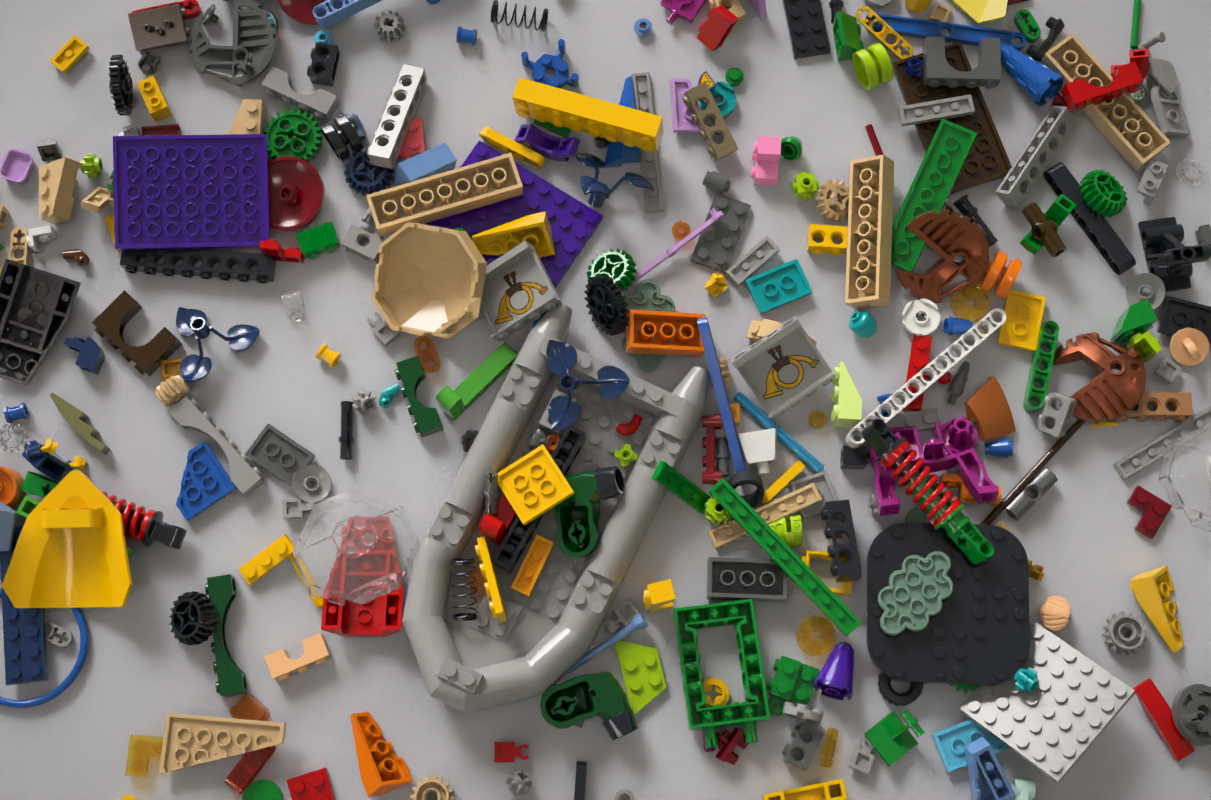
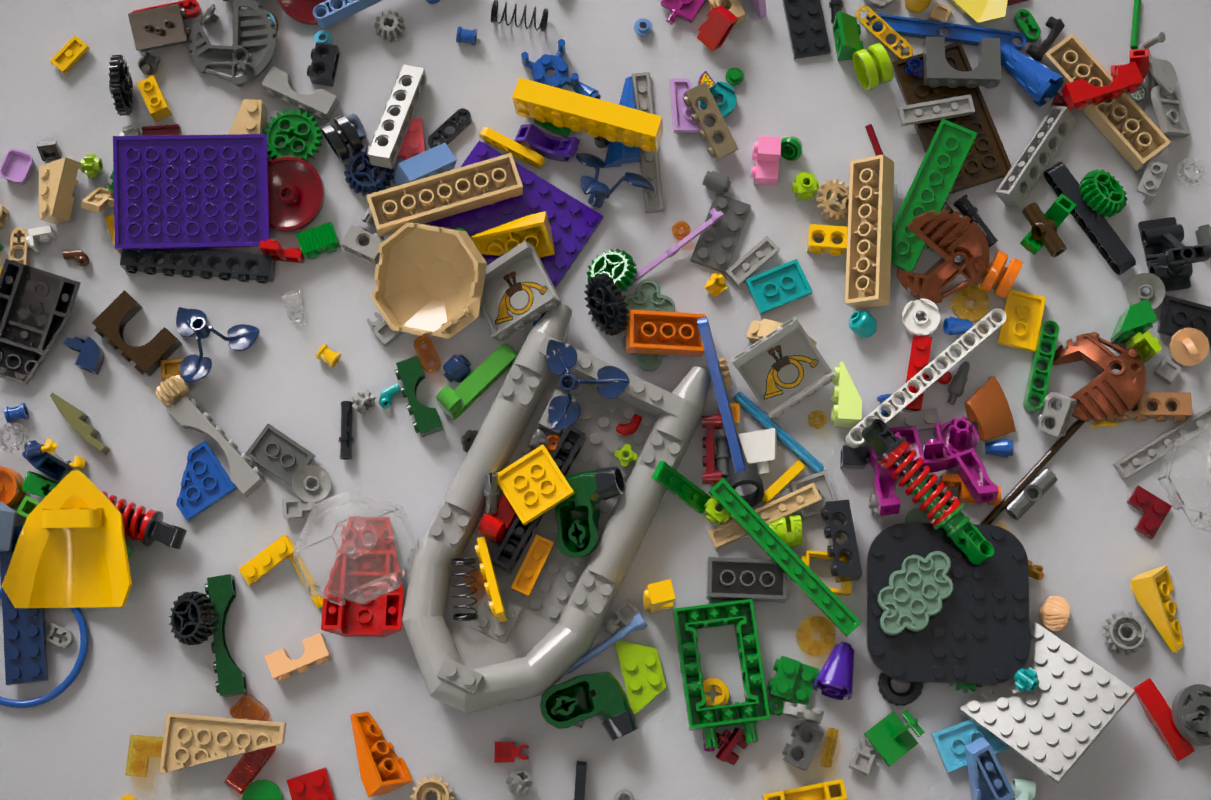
(449, 122): none -> black beam
(457, 368): none -> dark blue head
(586, 90): none -> blue cone

